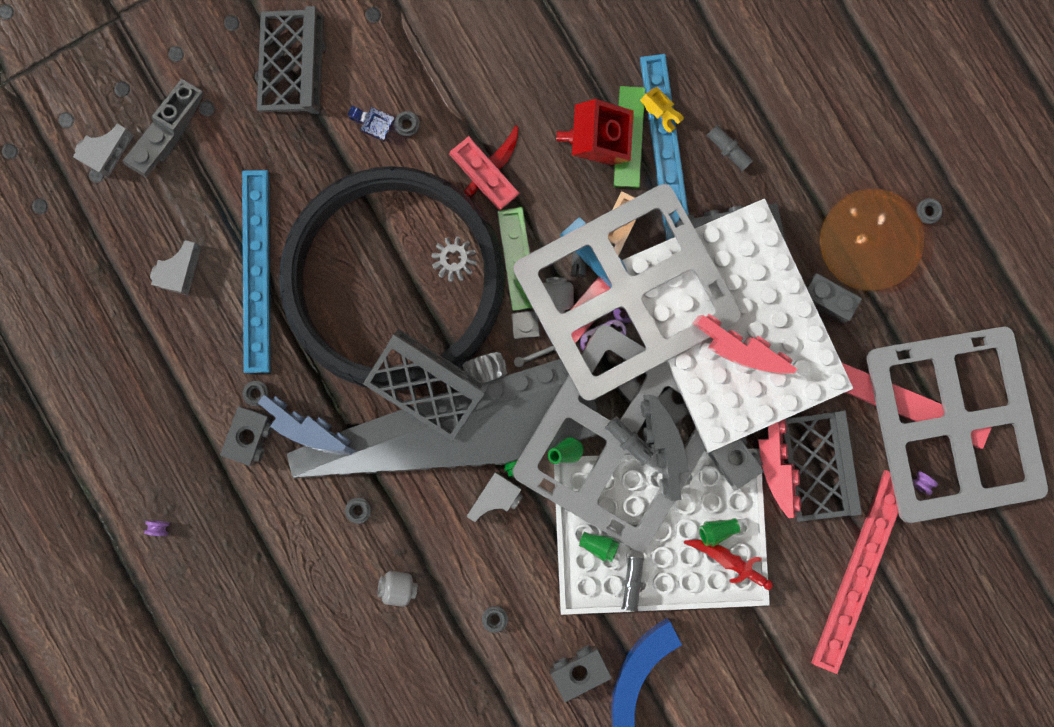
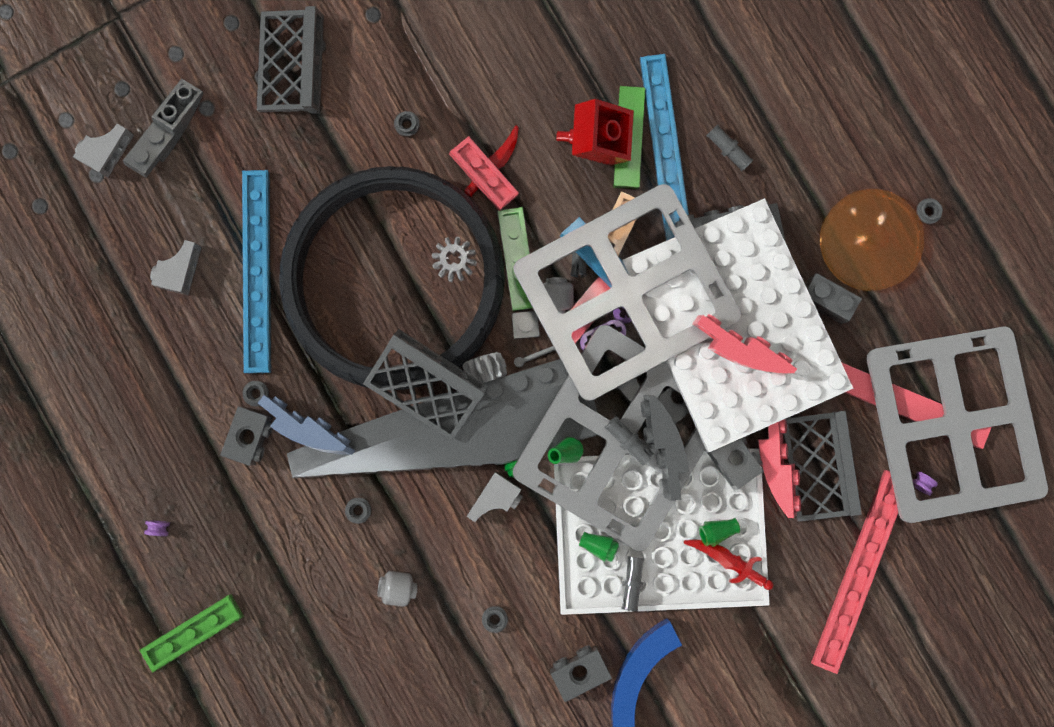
(191, 633): none -> bright green tile
(374, 122): clear blue plate -> none
(661, 106): yellow plate -> none

